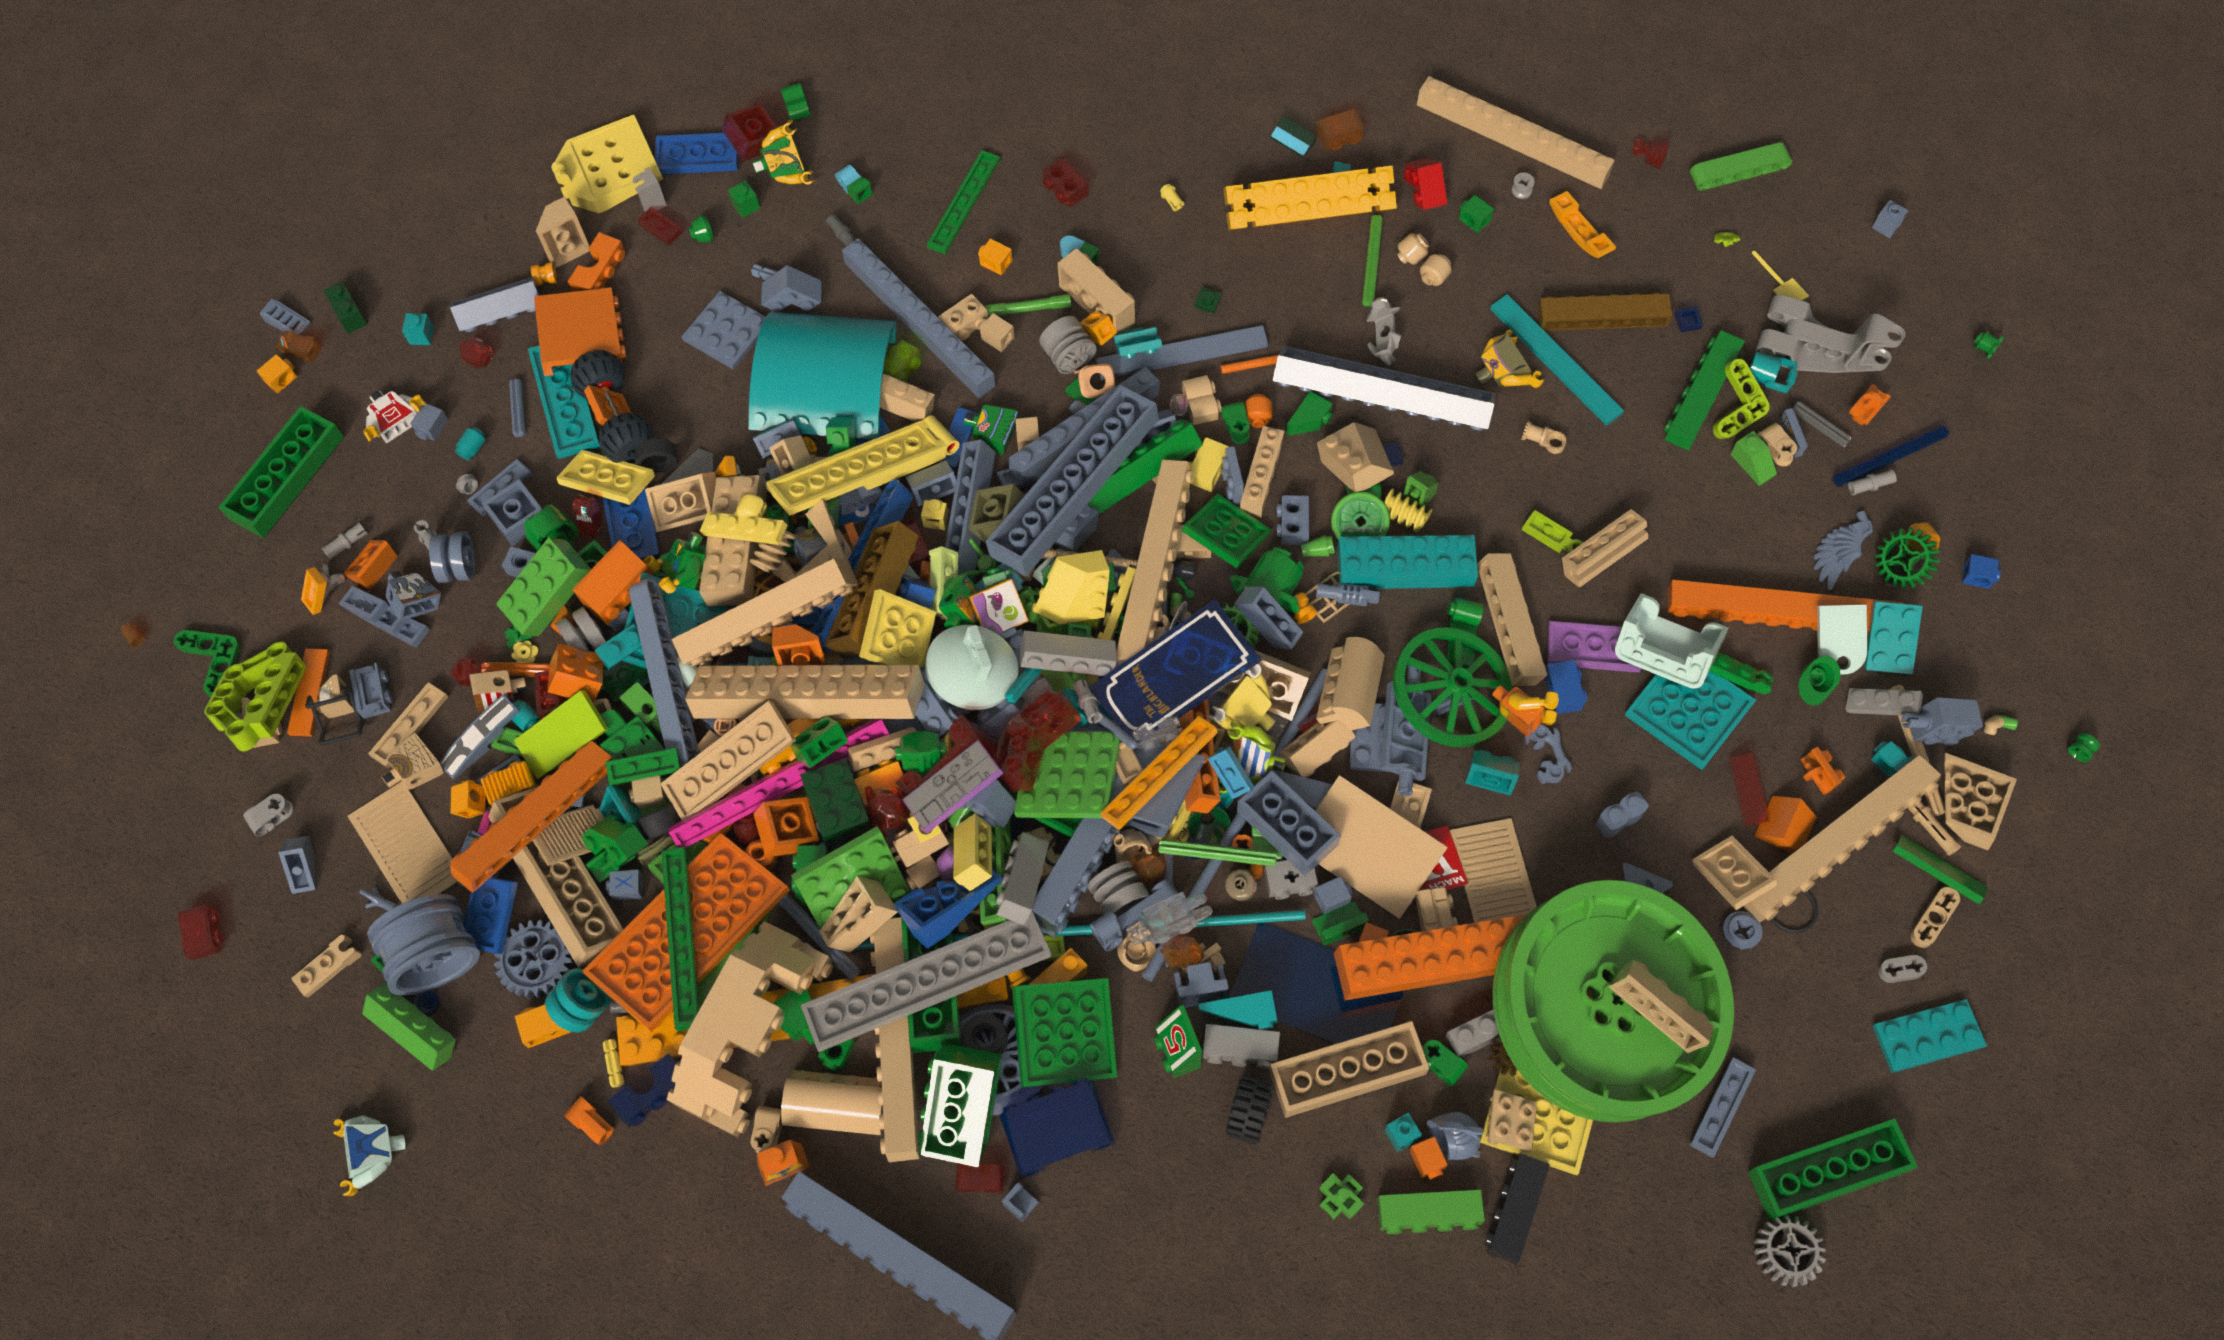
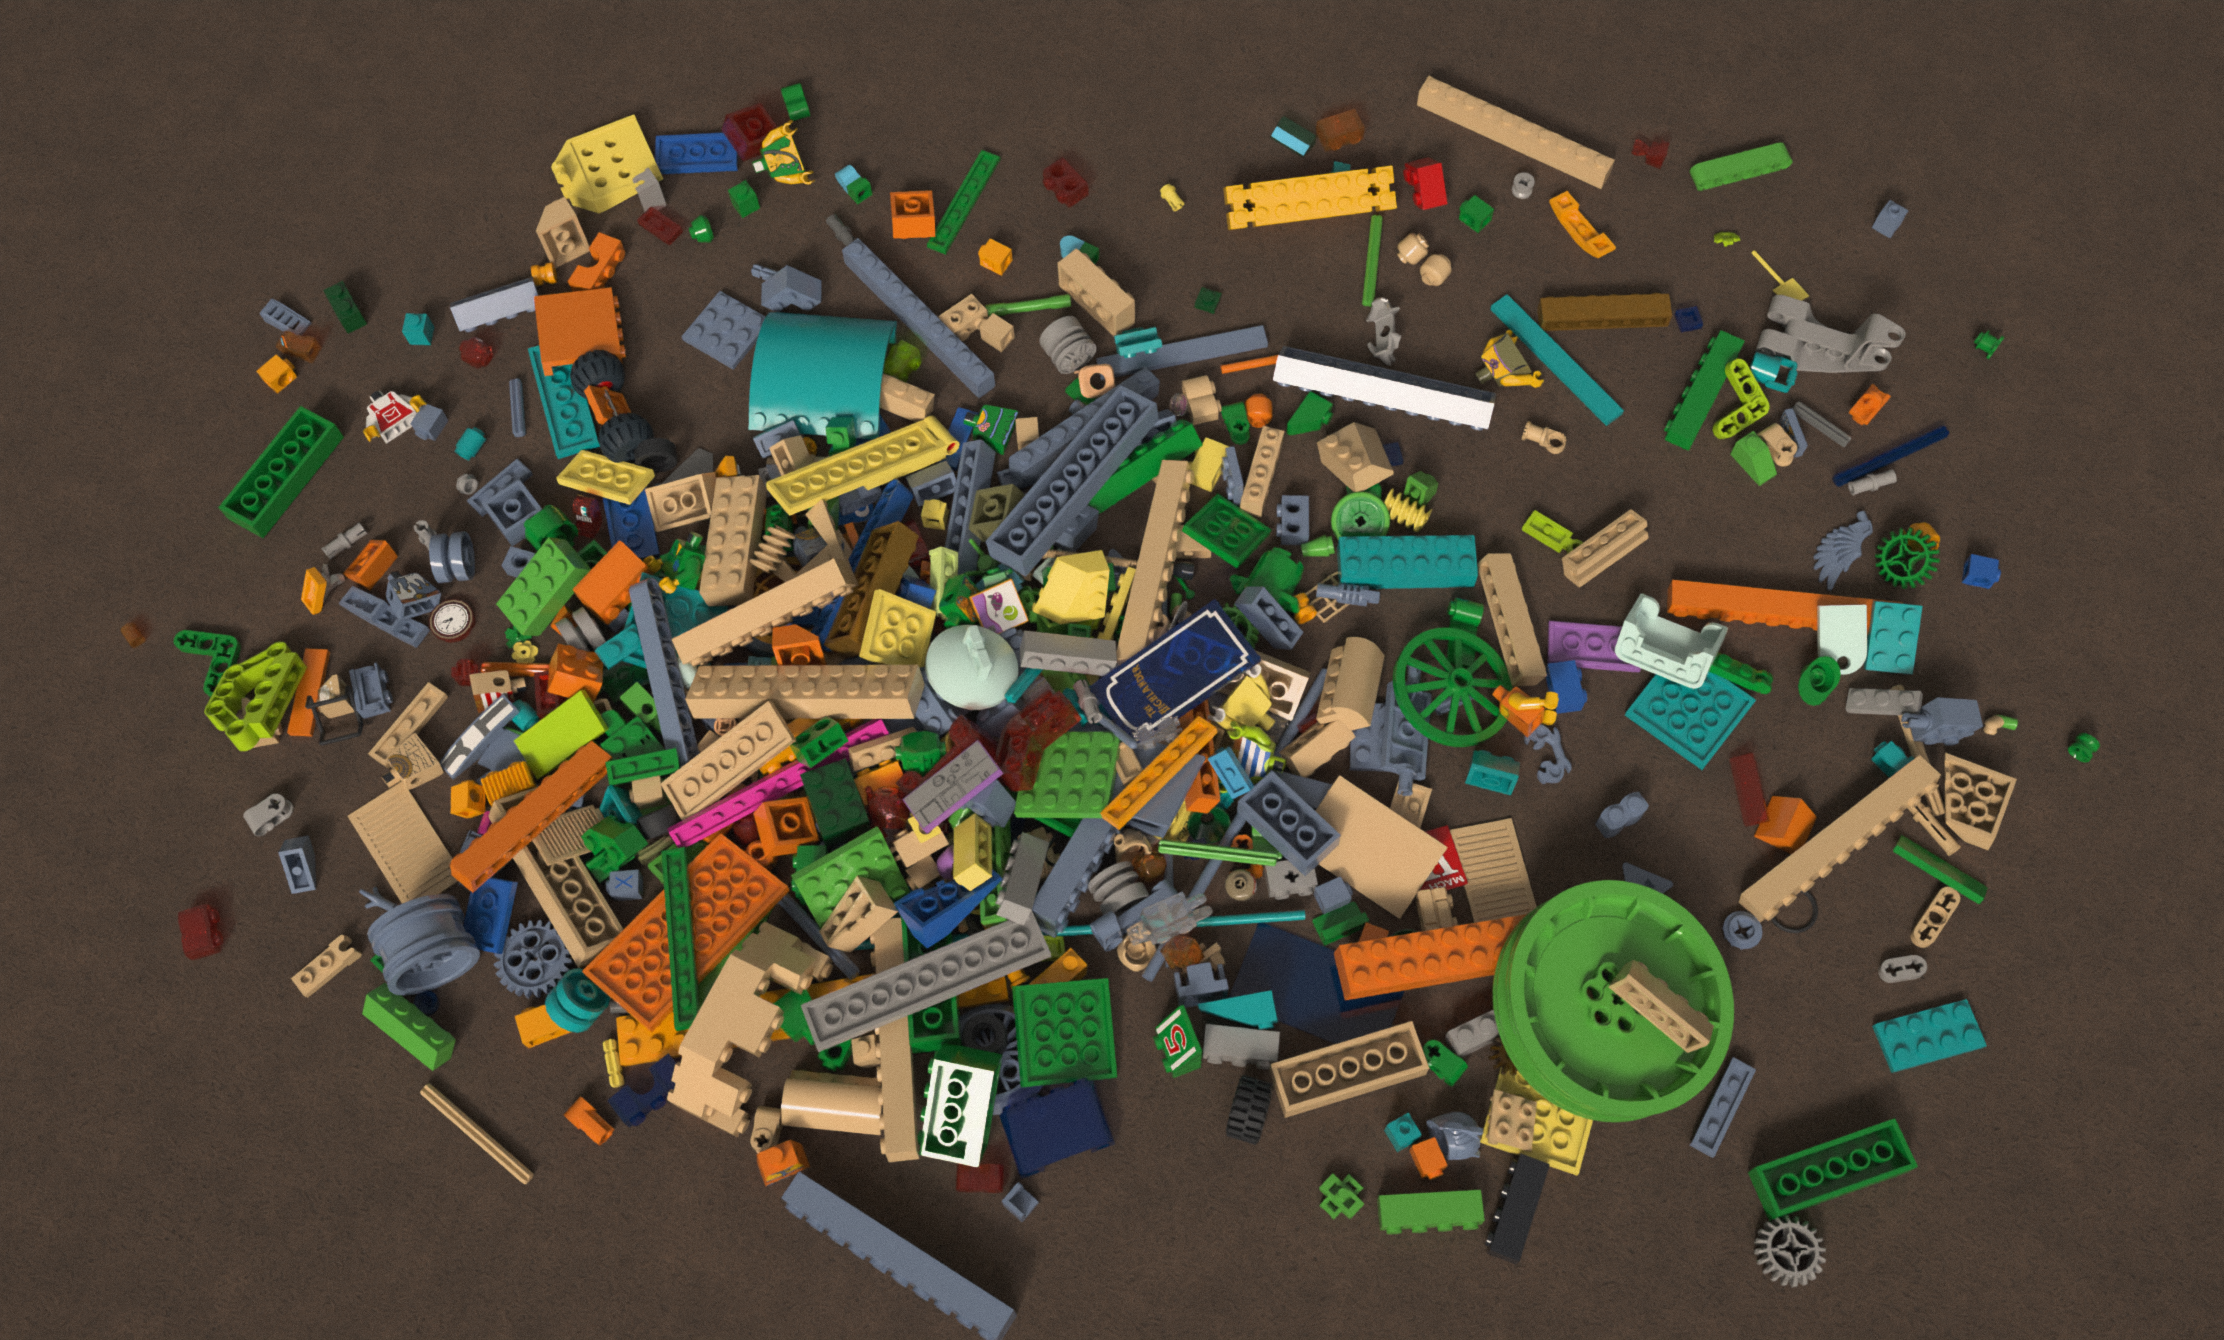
(366, 1149): light aqua torso -> none
(452, 620): none -> tile
(477, 1134): none -> tan axle
(502, 752): none -> sand blue sticker
(745, 523): light yellow plate -> none
(864, 1050): none -> tan brick
(912, 214): none -> orange brick
(1098, 327): light orange brick -> none
(1734, 872): tan plate -> none
(1821, 771): orange hips -> none

